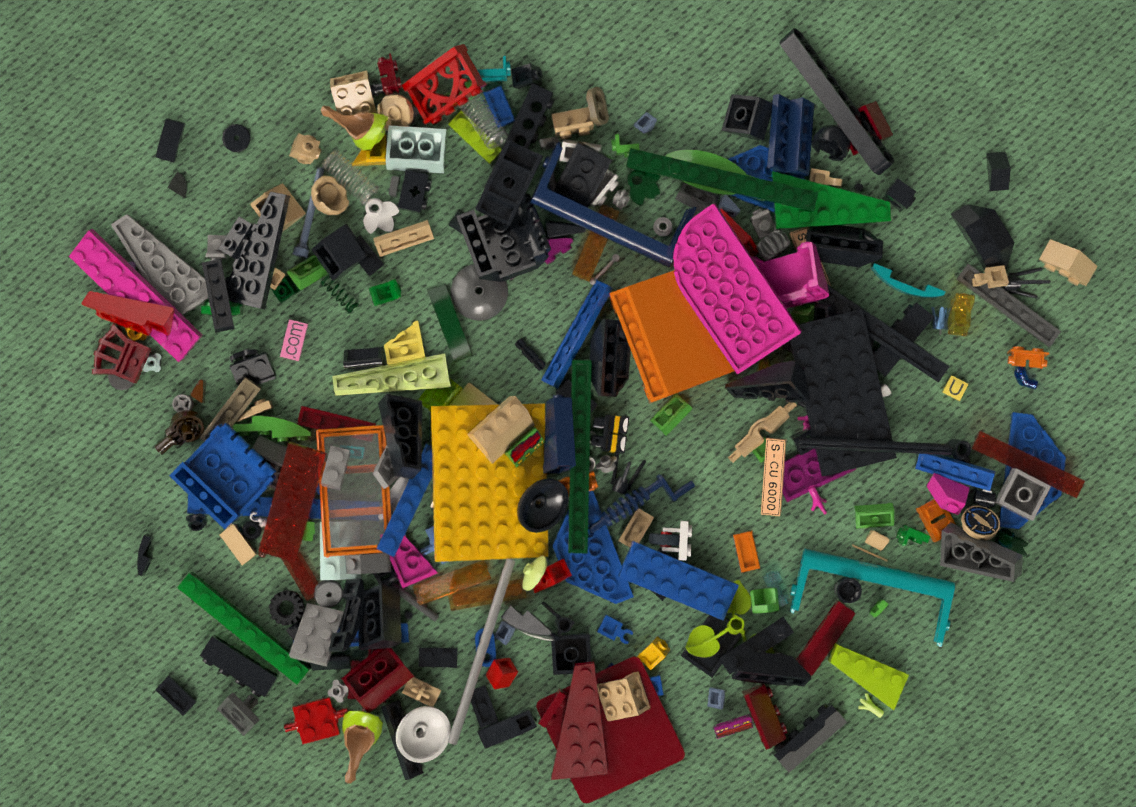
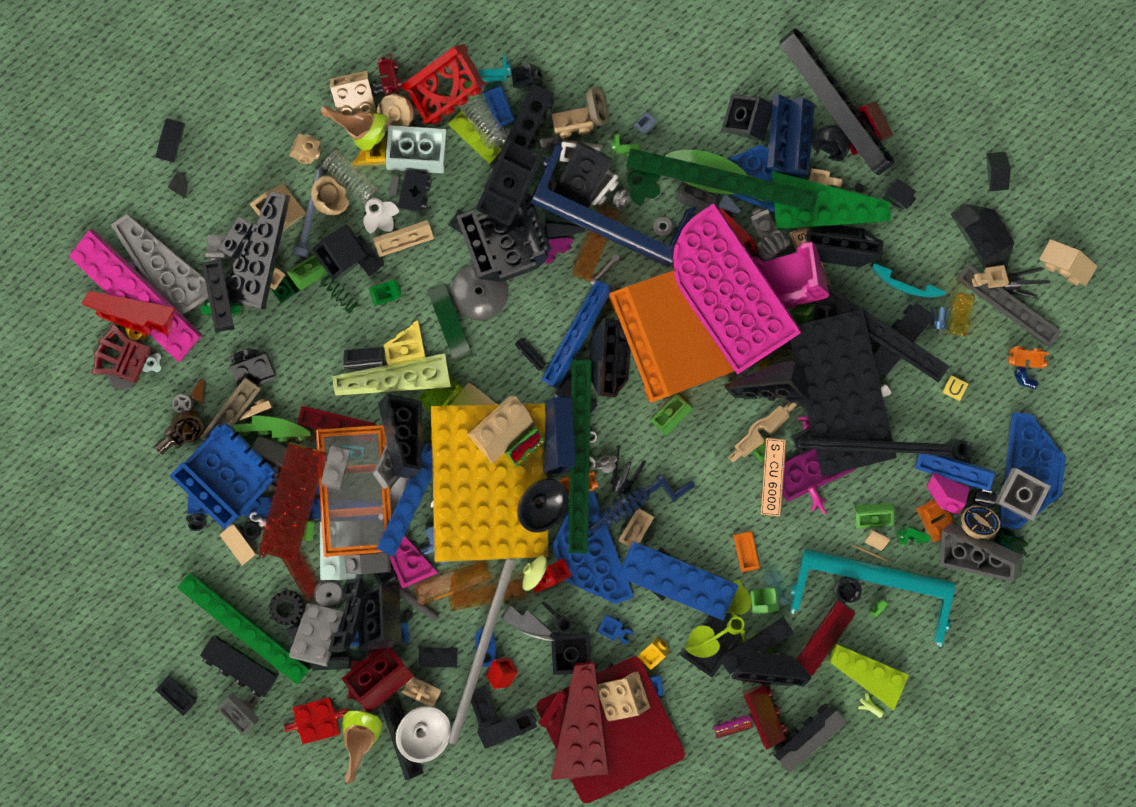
(143, 560): black slope -> none
(236, 130): black piece -> none
(294, 340): bright pink tile -> none
(342, 688): light grey plate -> none
(504, 632): sand blue slope -> none
(608, 441): black hips -> none
(667, 539): plate -> none
(716, 698): sand blue slope -> none
(1028, 464): clear red plate -> none

